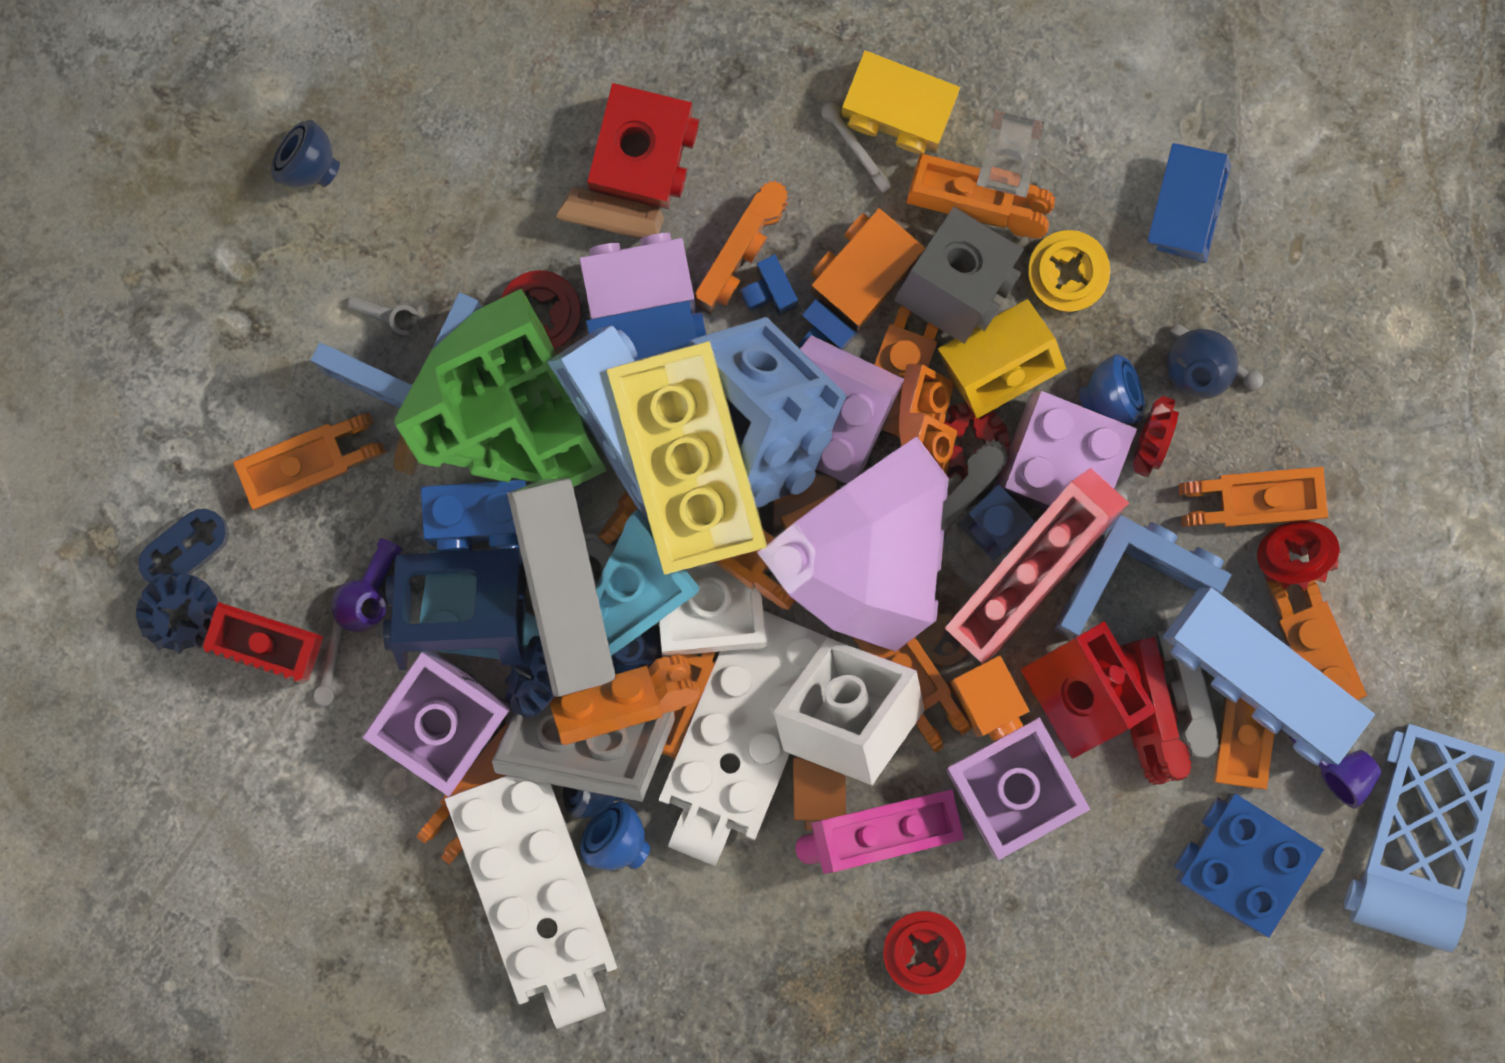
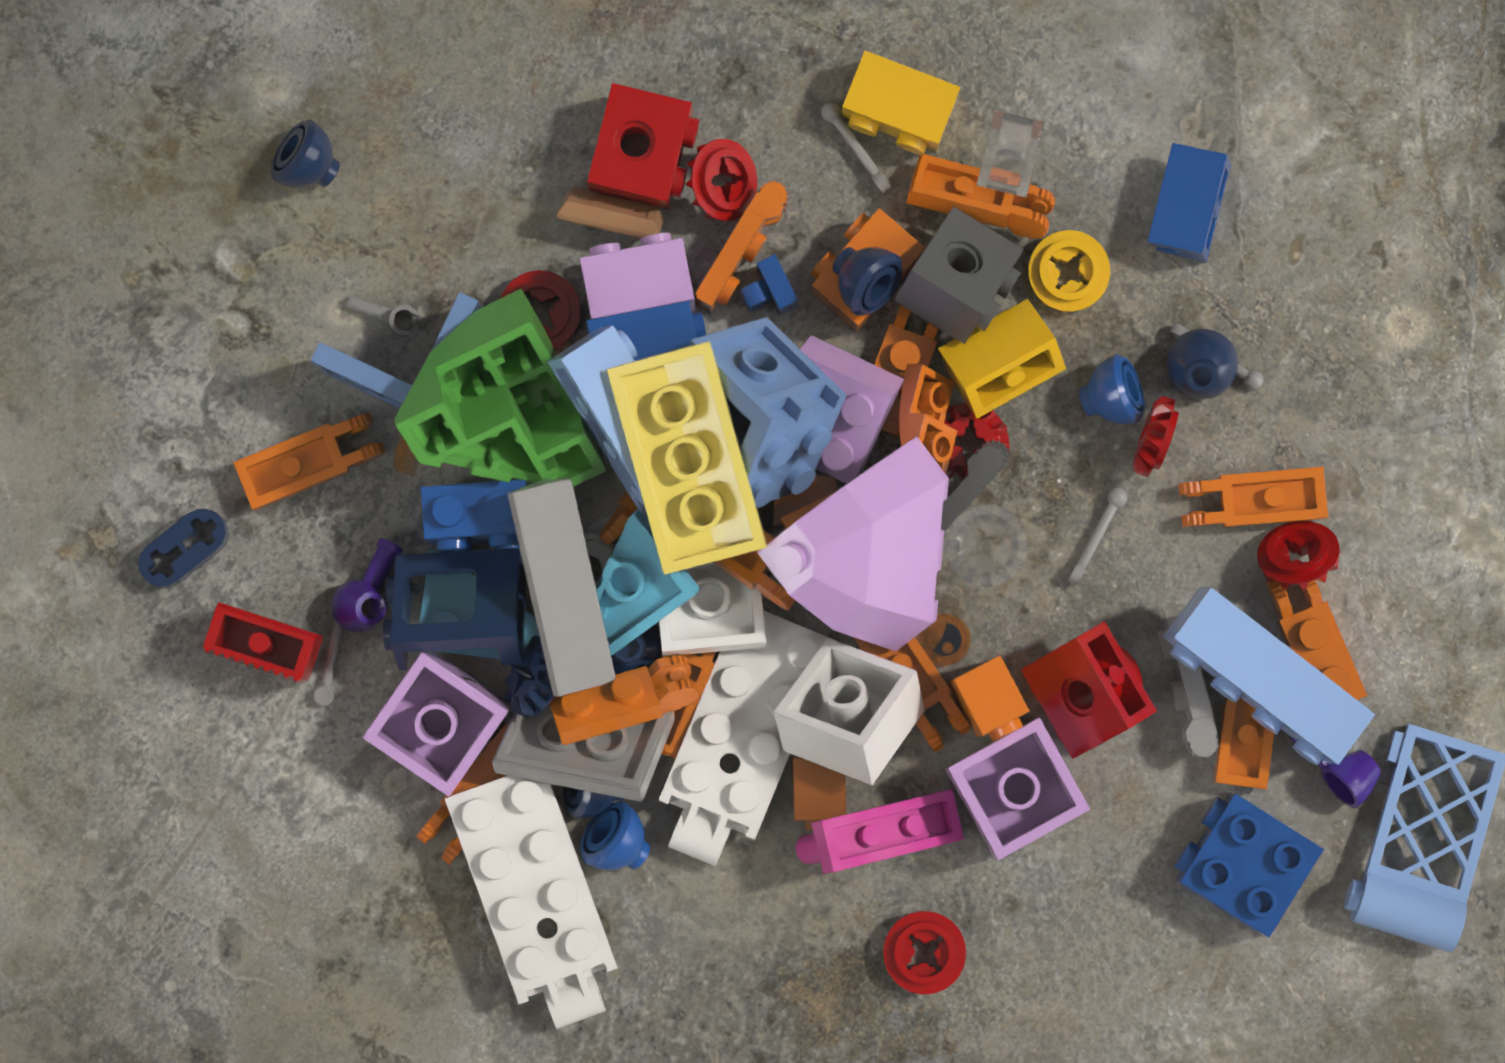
(170, 592): dark blue gear -> none
(726, 159): none -> red gear
(827, 326): blue tile -> none
(867, 277): none -> dark blue brick
(996, 522): dark blue brick -> none
(1036, 565): coral brick -> none
(1057, 445): lavender brick -> none
(1149, 545): medium blue bracket -> none
(1157, 736): red hinge -> none

